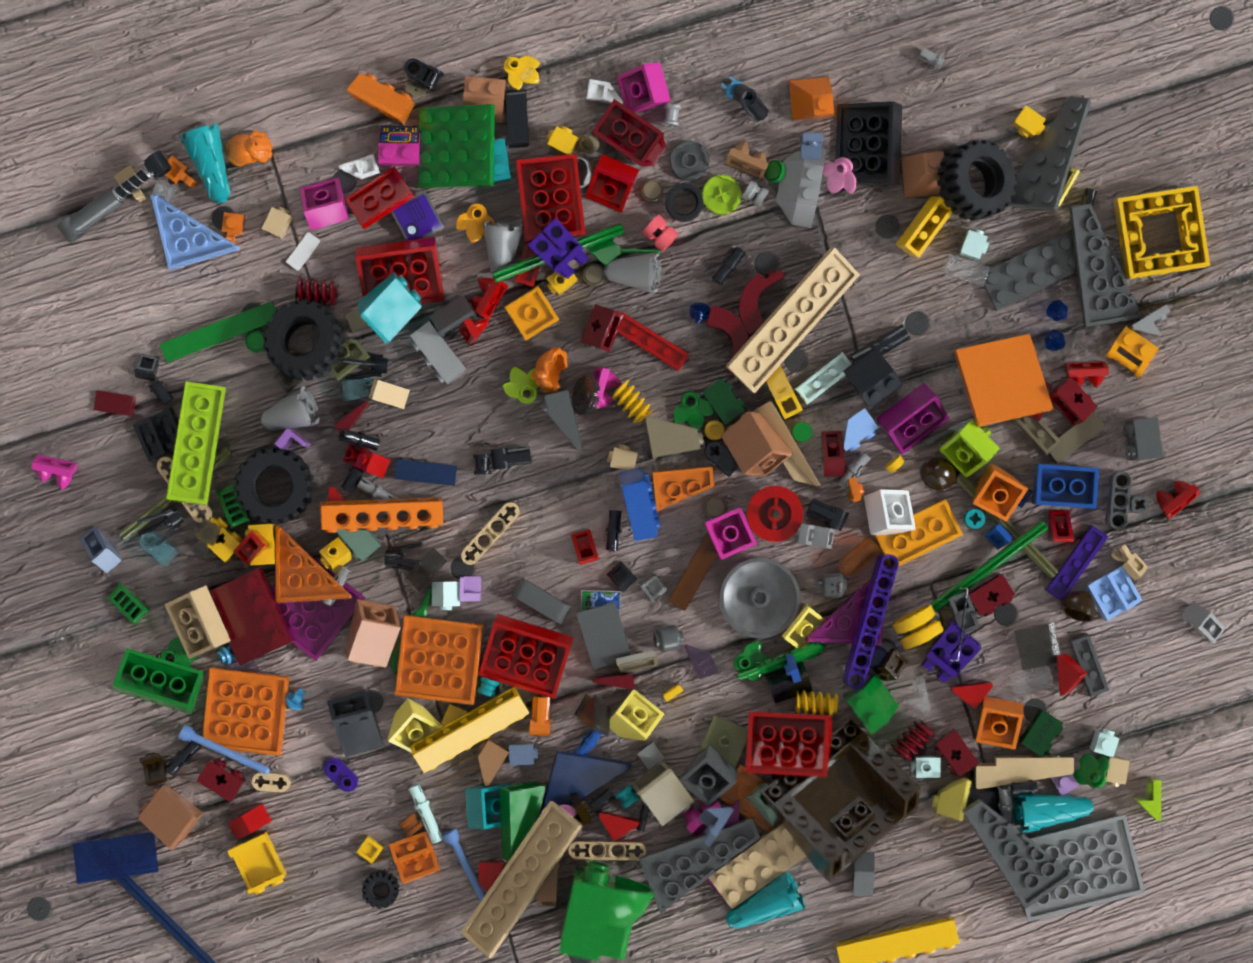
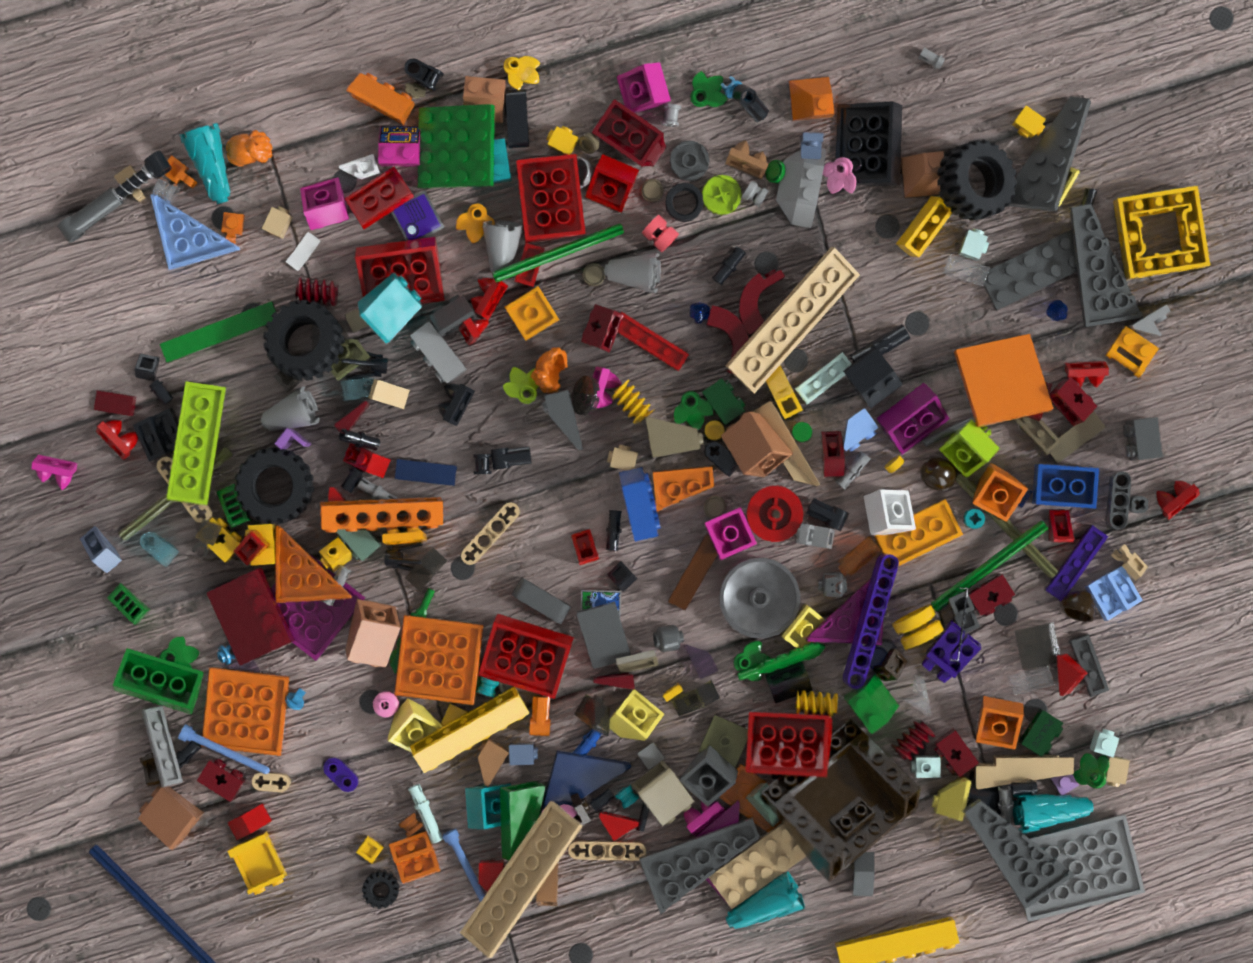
(115, 857): clear blue tile -> none
(121, 445): none -> red tile
(162, 746): none -> light grey tile
(171, 518): black plant -> none
(197, 622): tan brick -> none
(254, 341): green piece -> none
(355, 722): black slope -> none
(393, 703): none -> bright pink head
(412, 535): none -> light orange plate
(445, 594): light aqua brick -> none
(460, 397): none -> black tile
(470, 588): lavender panel -> none
(560, 284): yellow brick -> none
(562, 253): dark purple hips -> none
(601, 92): white tile -> none
(602, 913): green piece -> none
(609, 250): green piece -> none
(653, 588): light grey tile -> none
(695, 698): none -> clear smoke slope
(709, 88): none -> green plate
(715, 820): sand blue slope -> none
(791, 668): blue plate -> none
(855, 490): orange plate -> none
(973, 692): red slope -> none
(998, 536): blue plate -> none
(1055, 340): clear blue tile -> none
(1152, 804): lime slope -> none
(1203, 621): light grey slope -> none

